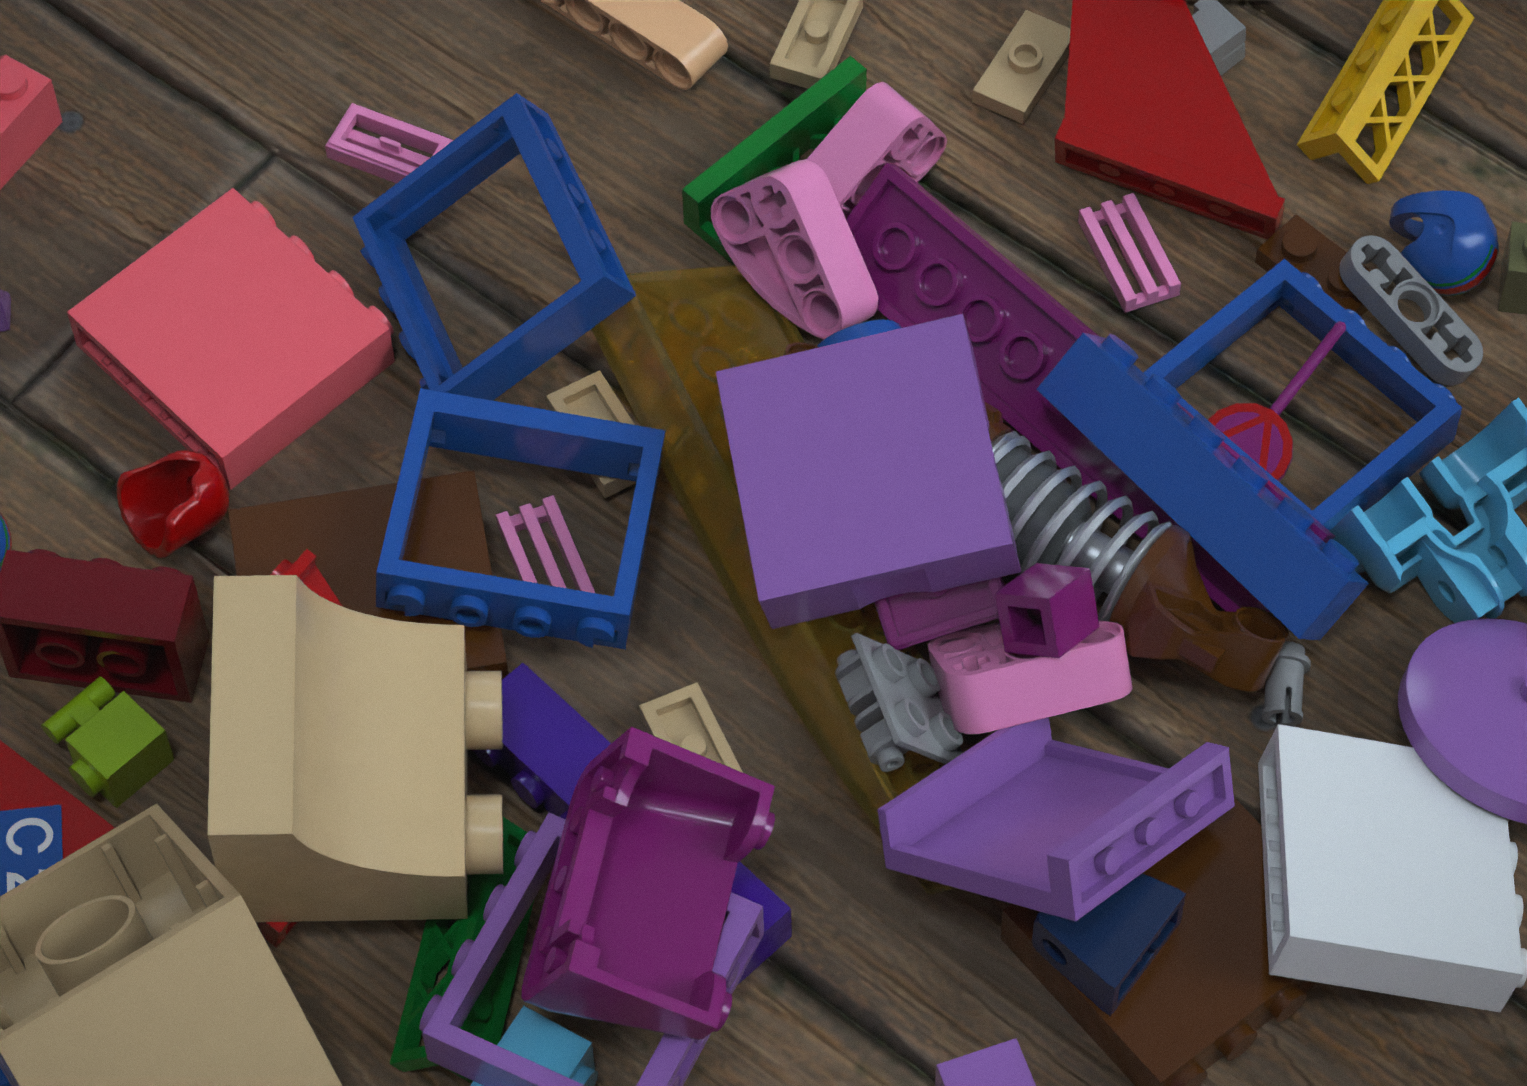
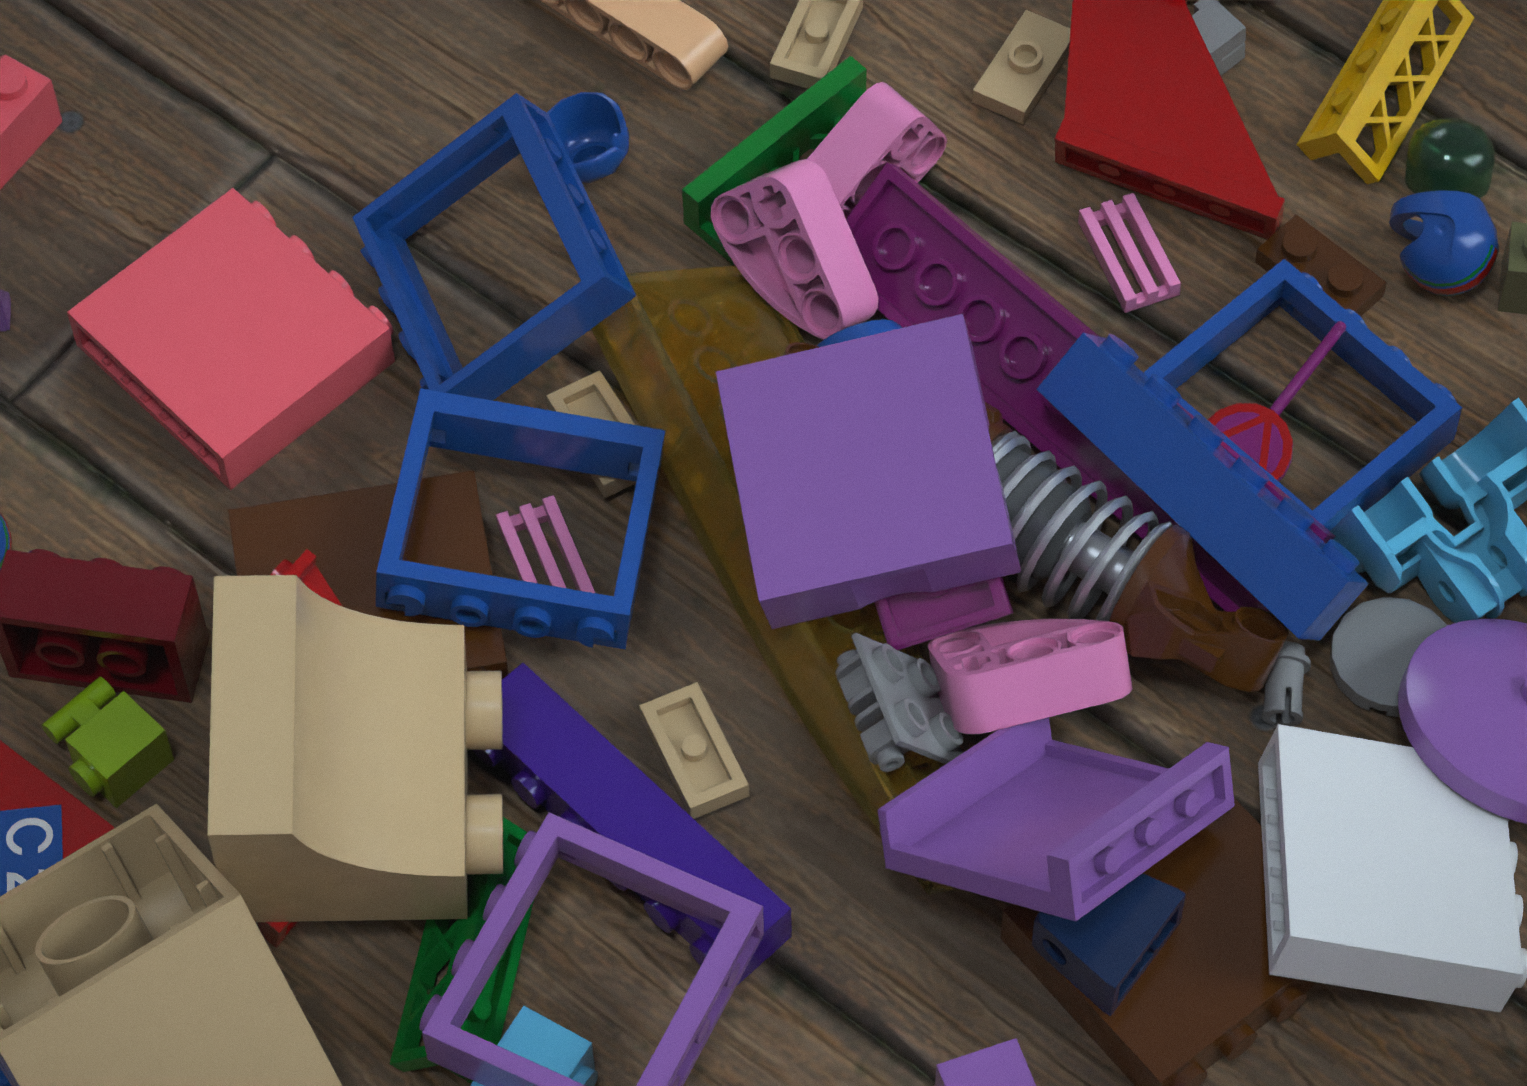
(153, 498): red hair -> none
(382, 155): bright pink tile -> none
(591, 133): none -> blue hair
(645, 888): magenta windscreen -> none
(1047, 610): magenta brick -> none
(1376, 647): none -> light grey tile
(1411, 335): light grey beam -> none
(1450, 157): none -> clear green hair

